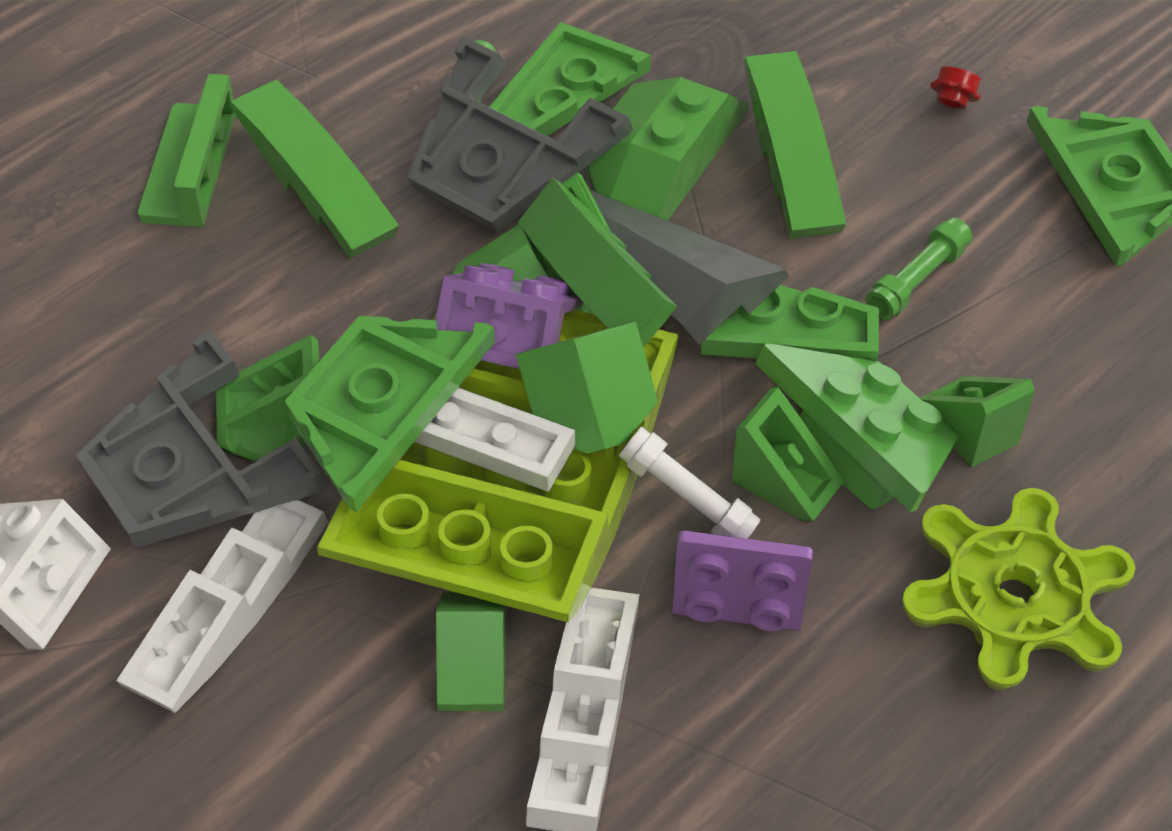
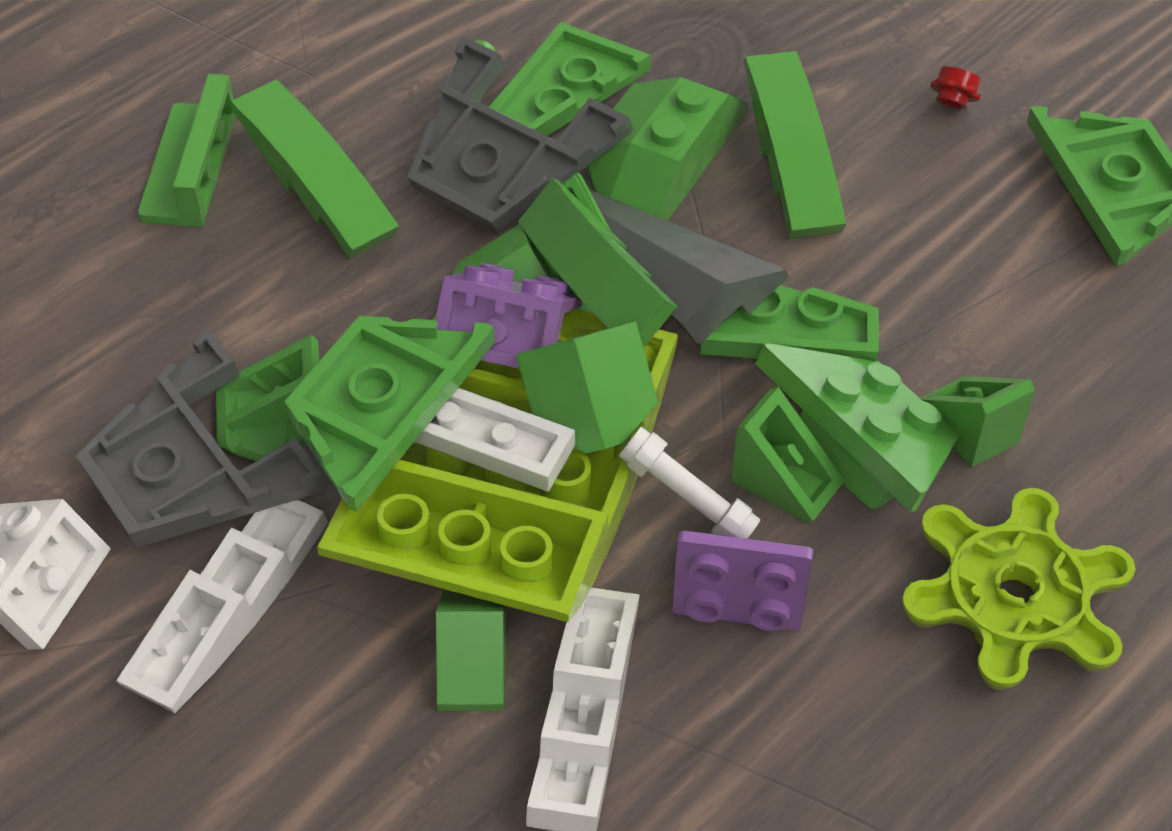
(945, 243): bright green bar -> none

